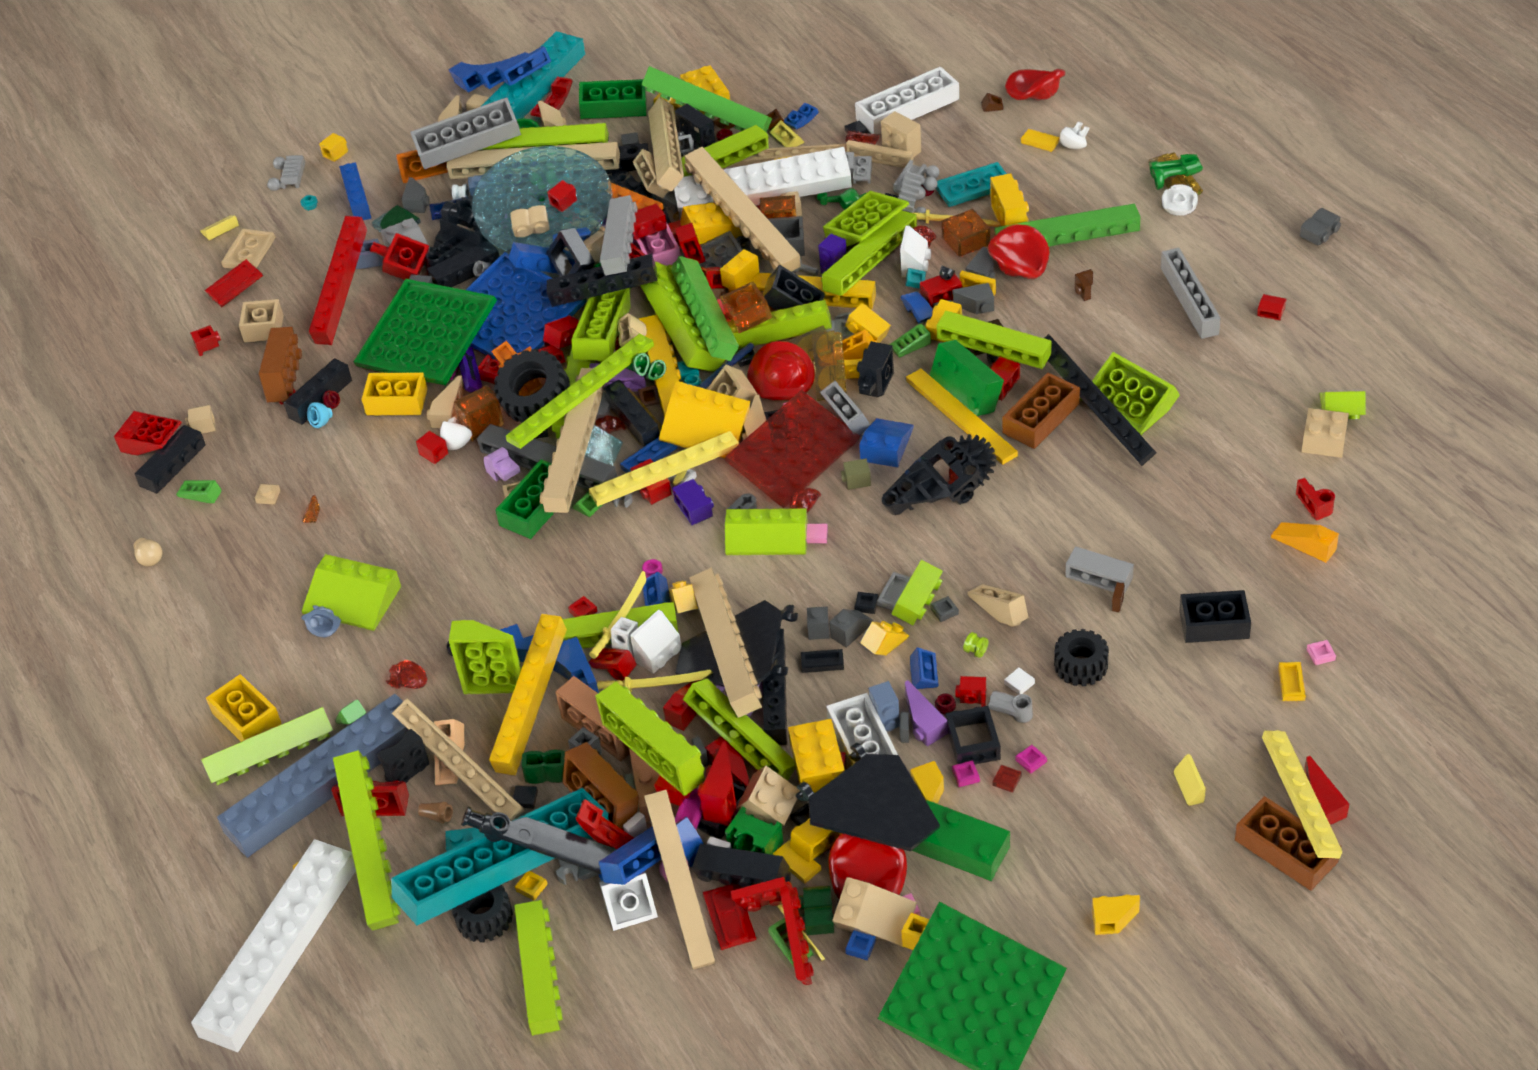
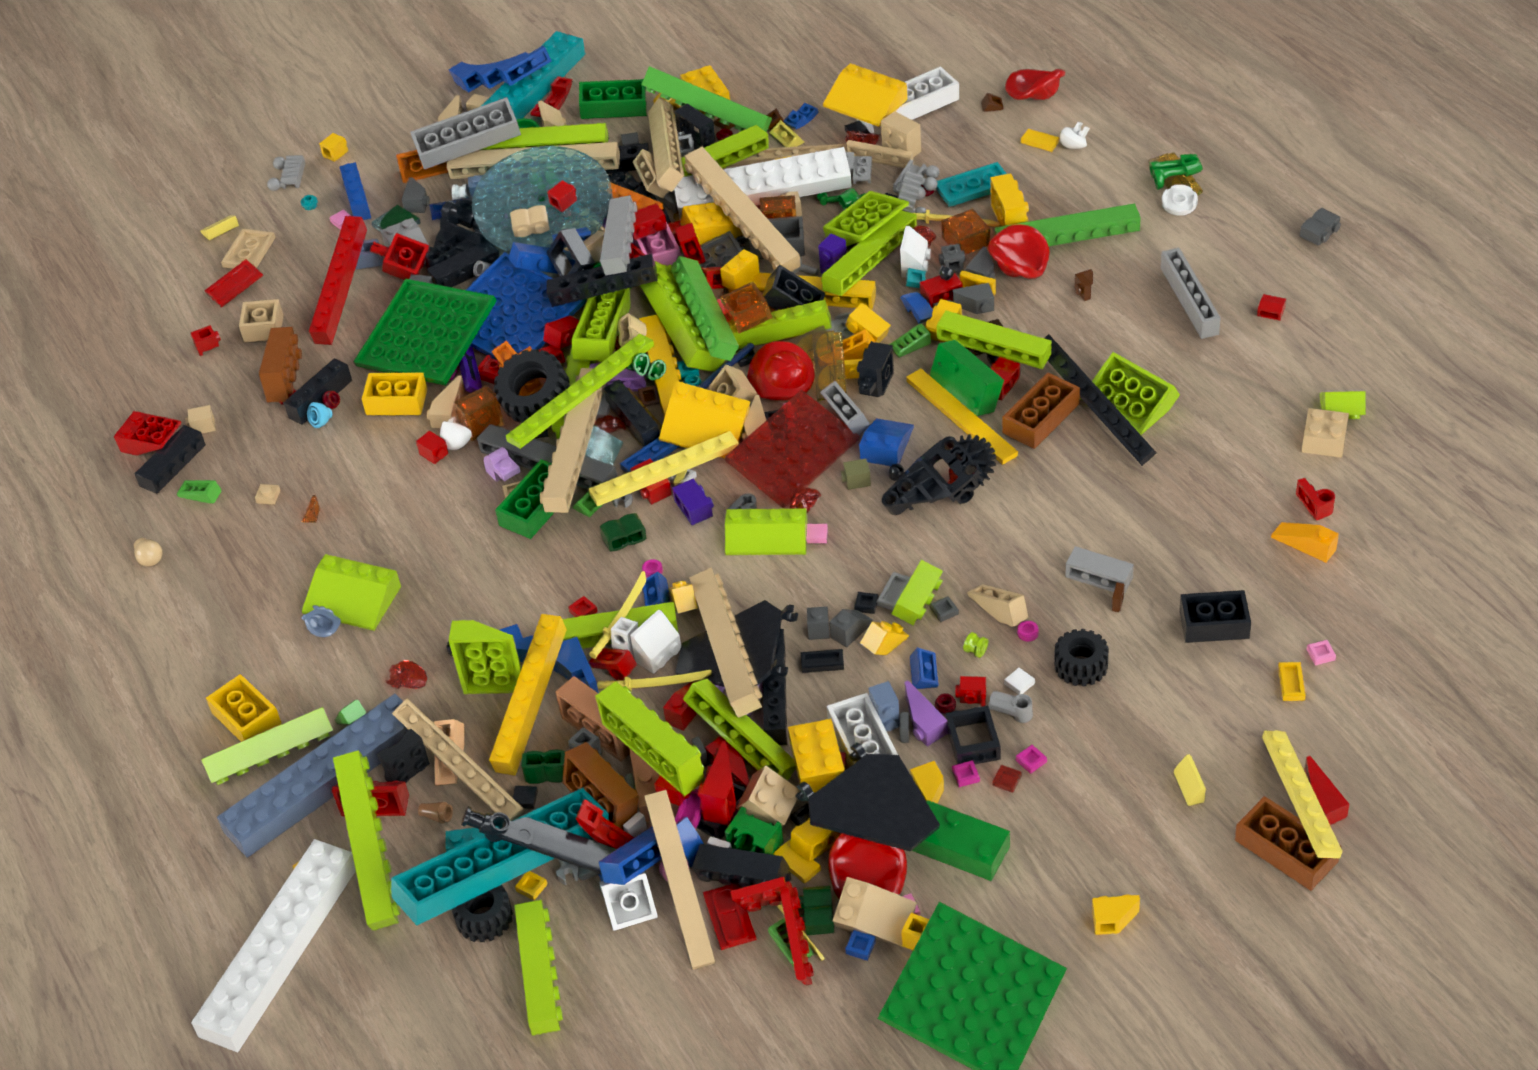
(338, 218): none -> bright pink tile
(623, 532): none -> dark green brick
(866, 94): none -> yellow slope
(895, 471): none -> black hinge
(952, 257): none -> dark grey brick
(1028, 631): none -> dark pink tile

